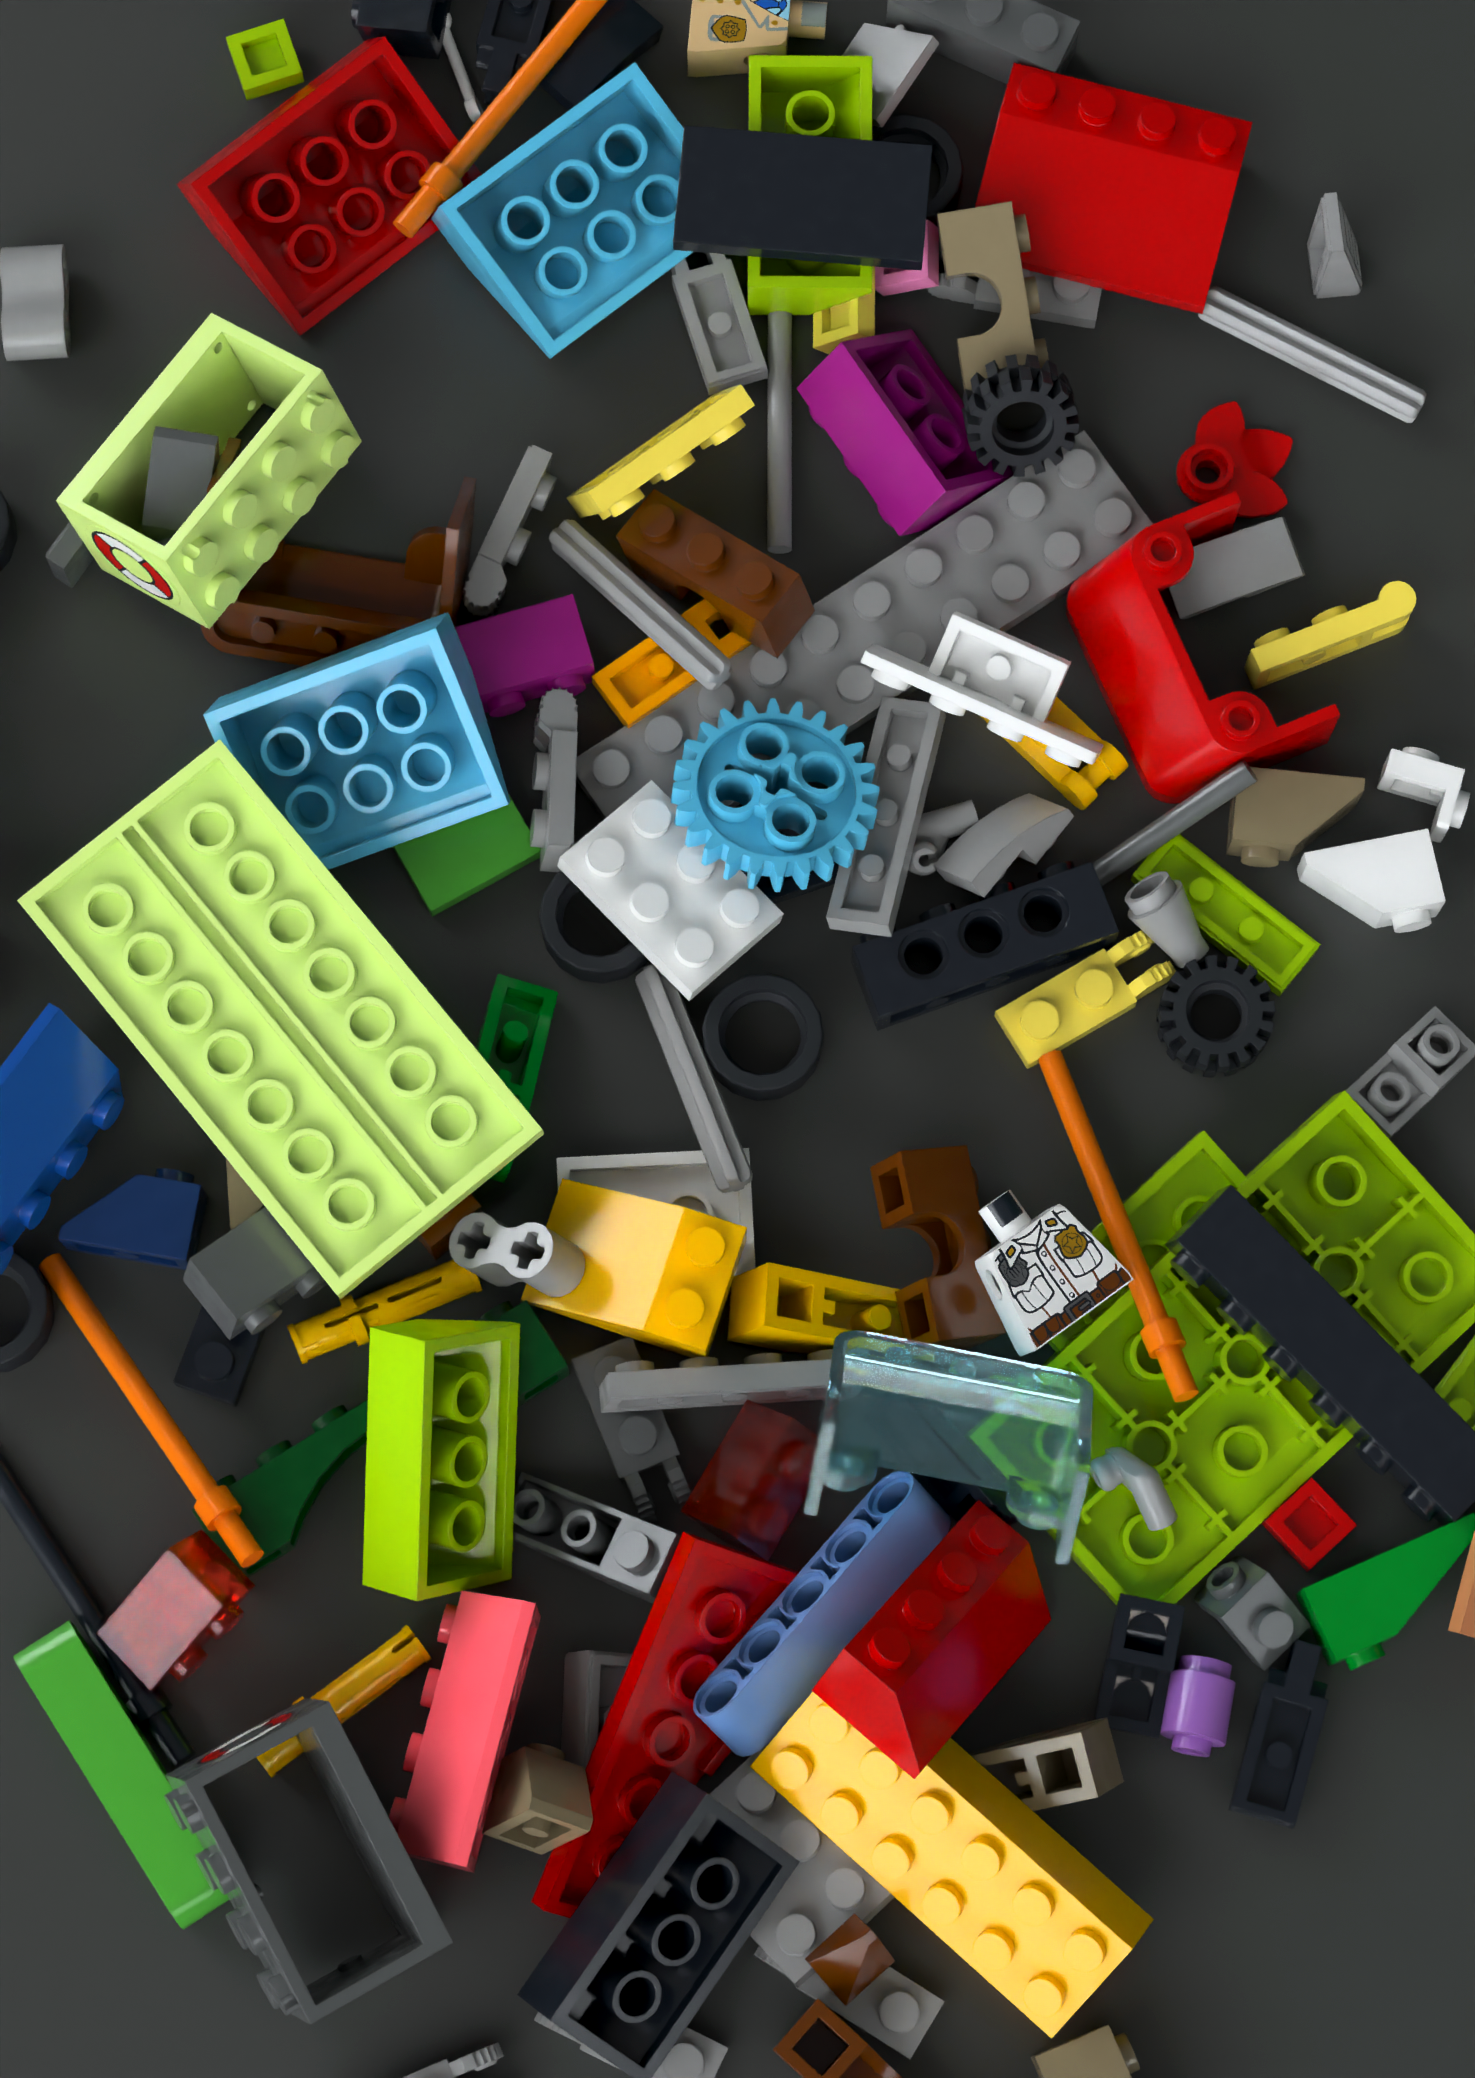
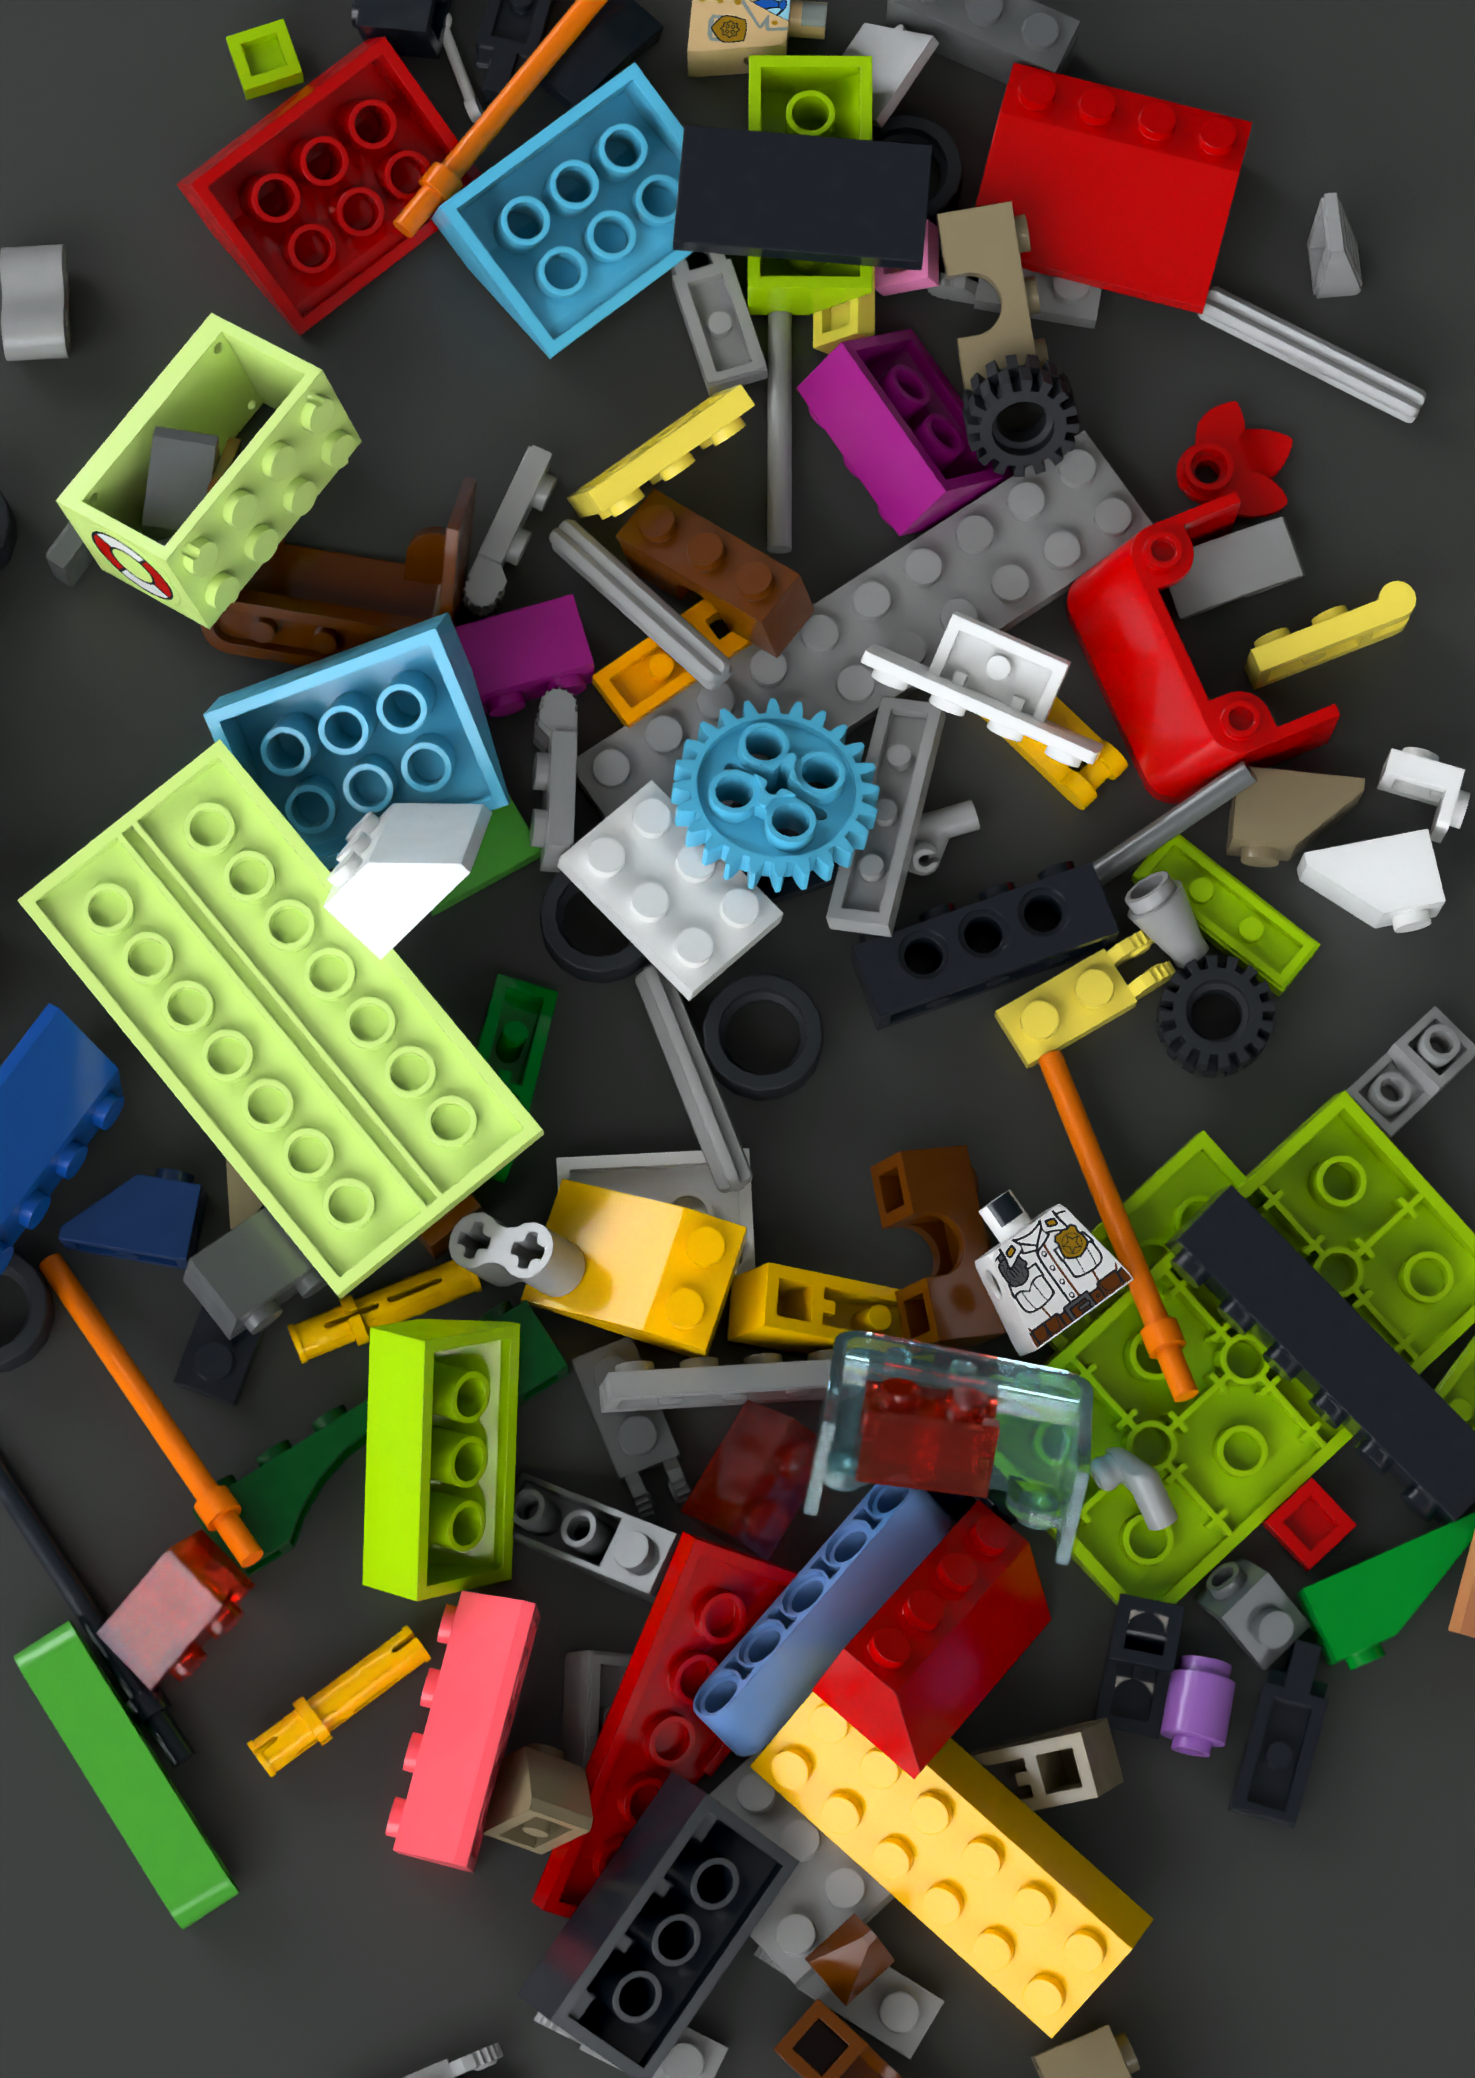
(367, 1827): dark grey hose -> none
(402, 868): none -> white slope
(926, 1437): none -> clear red brick
(986, 850): light grey slope -> none

